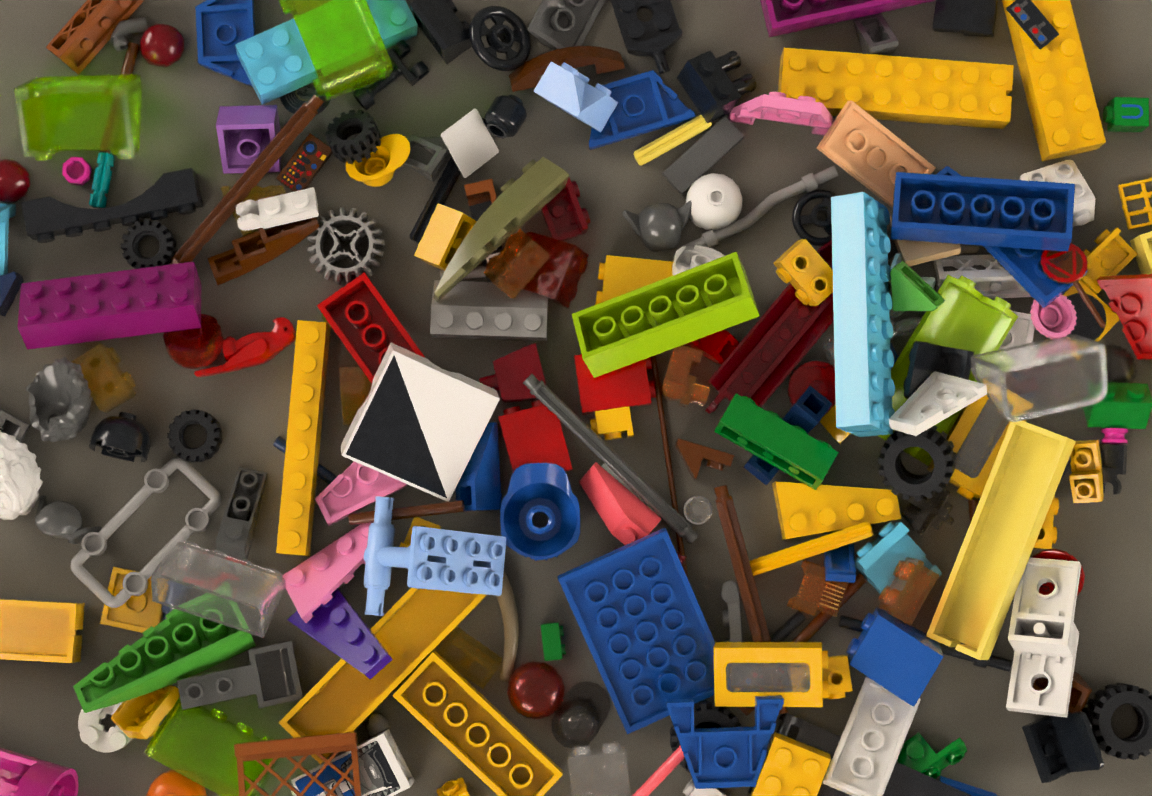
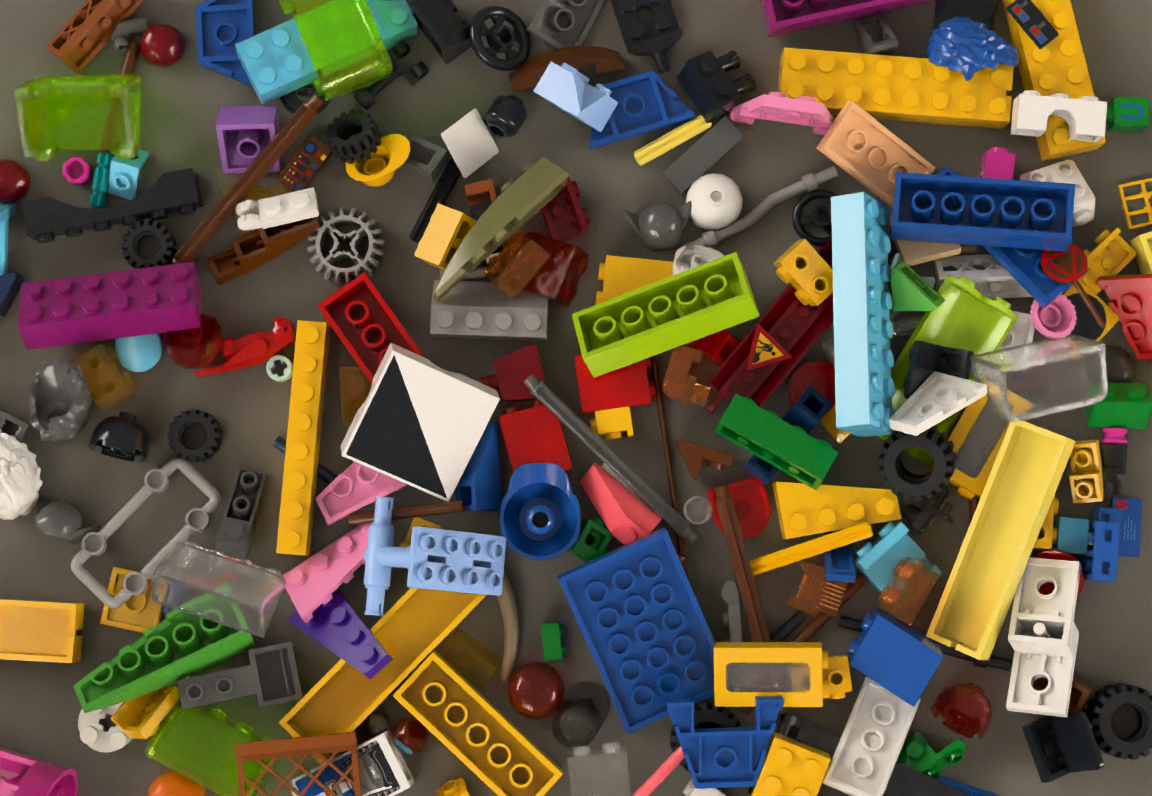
(125, 175): none -> medium azure bracket
(139, 352): none -> medium azure piece
(271, 364): none -> light aqua bush
(410, 735): none -> clear red piece
(600, 540): none -> green brick
(750, 504): none -> red tile
(765, 350): none -> sticker
(964, 709): none -> clear red cylinder
(968, 47): none -> blue hair
(997, 164): none -> dark pink brick
(1071, 535): none -> dark azure panel
(1084, 115): none -> white arch
(1102, 545): none -> blue piece
(1131, 525): none -> blue tile

